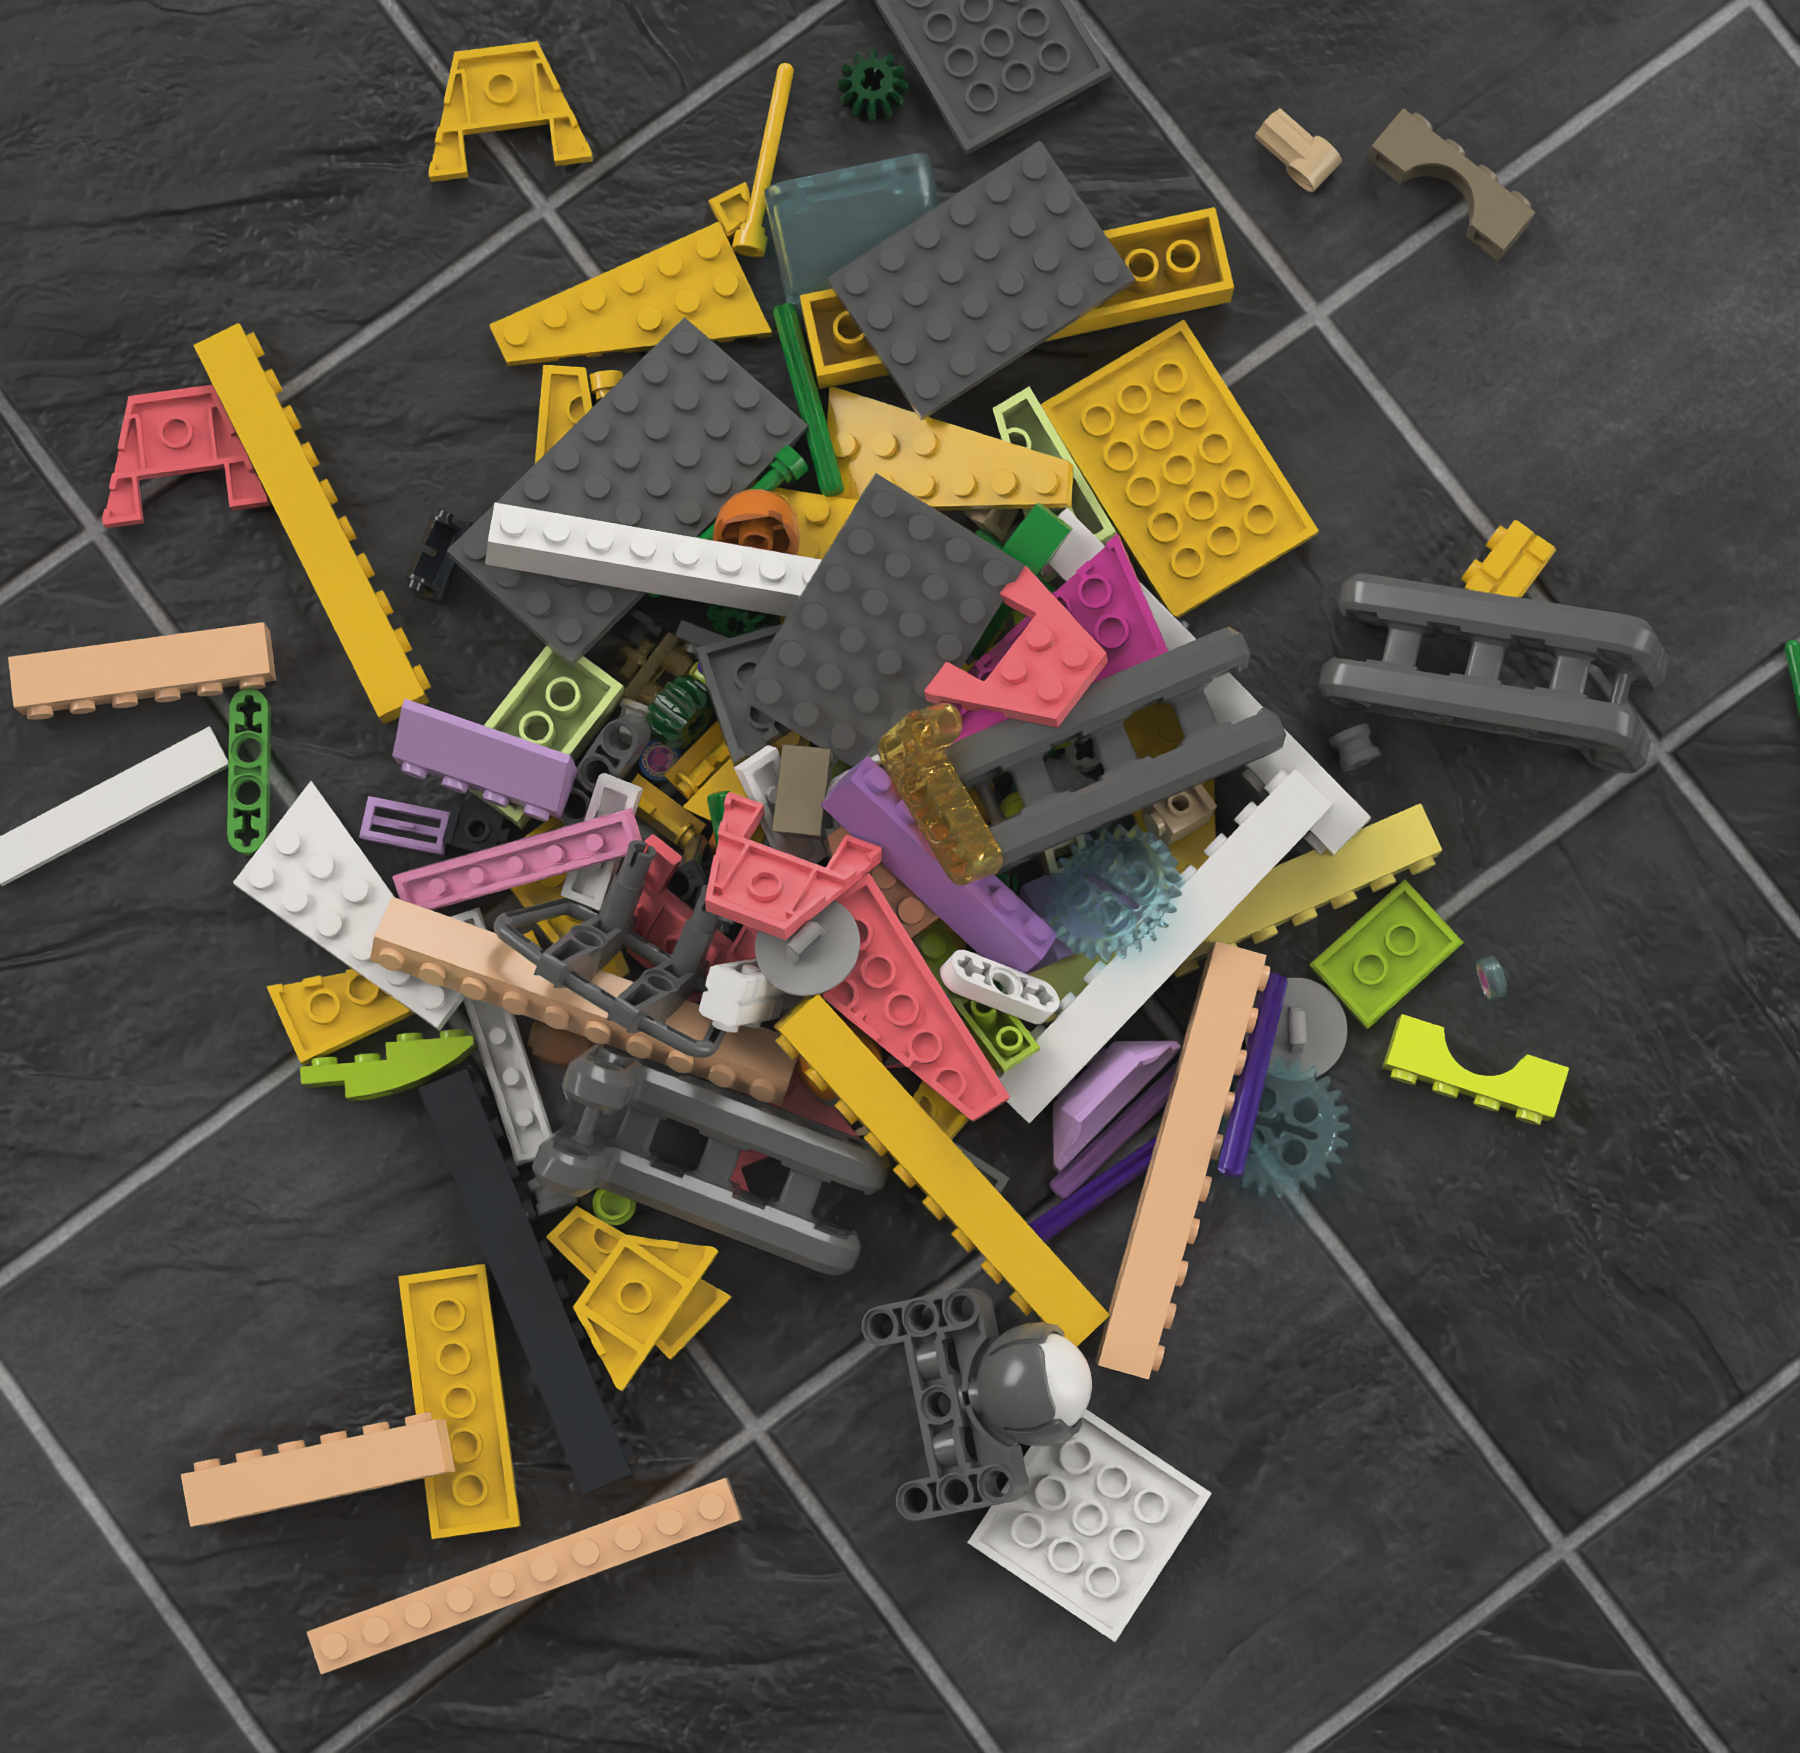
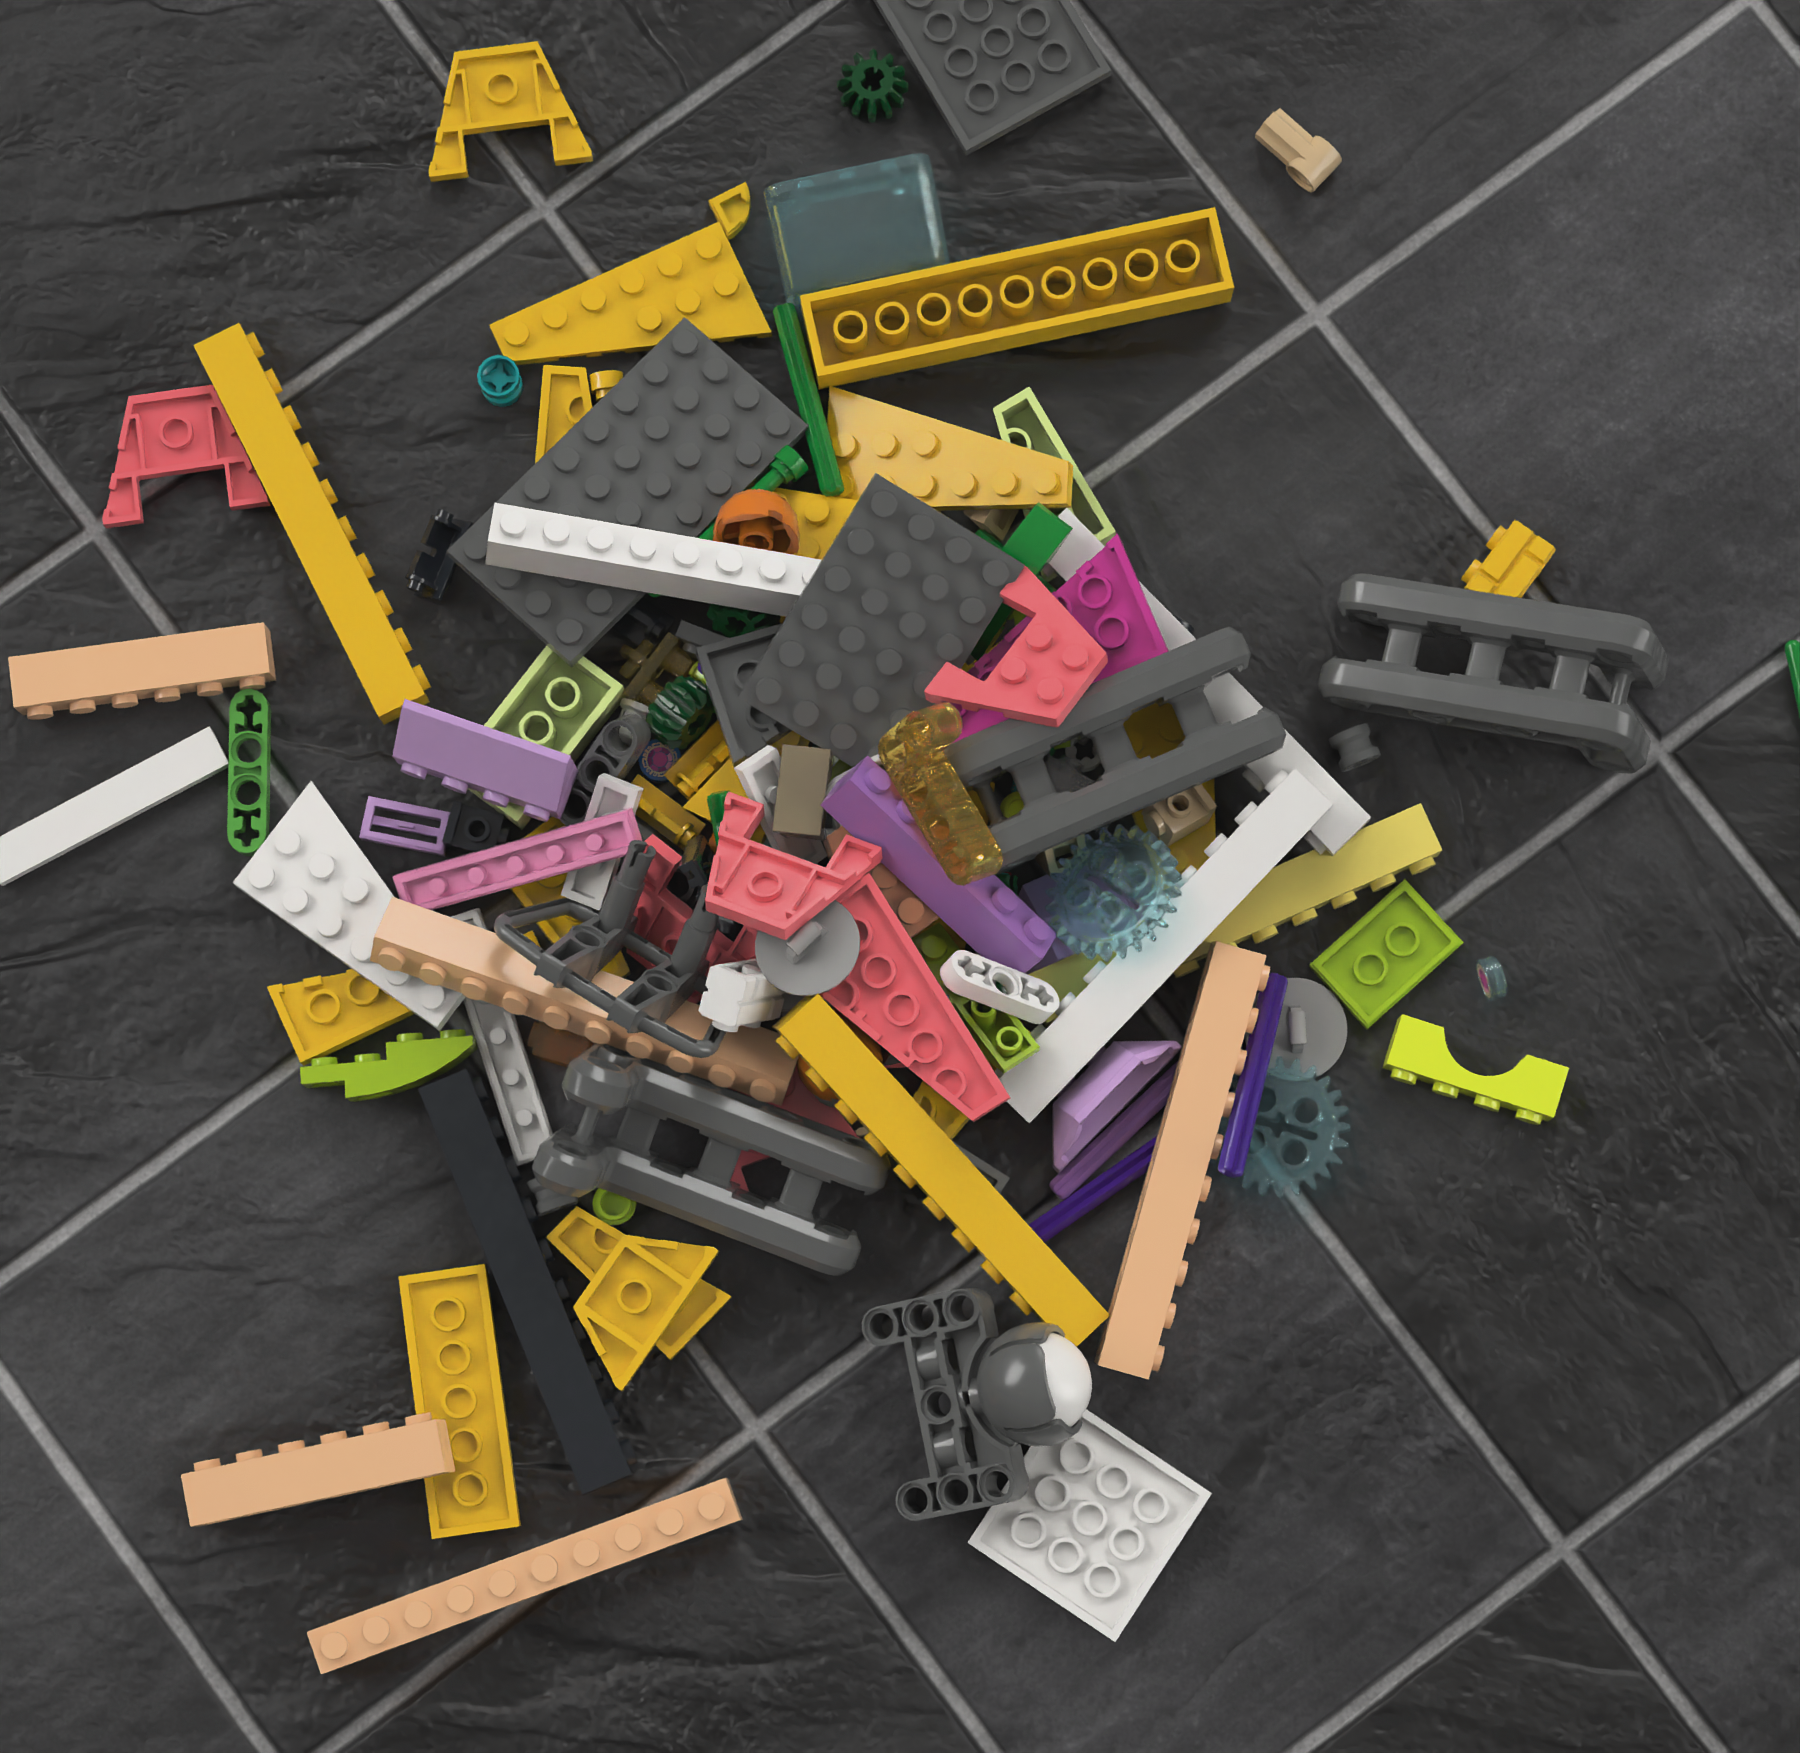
(499, 371): none -> teal wheel
(751, 237): yellow piece -> none
(980, 280): dark grey plate -> none
(1179, 470): yellow plate -> none
(1413, 150): dark tan arch -> none

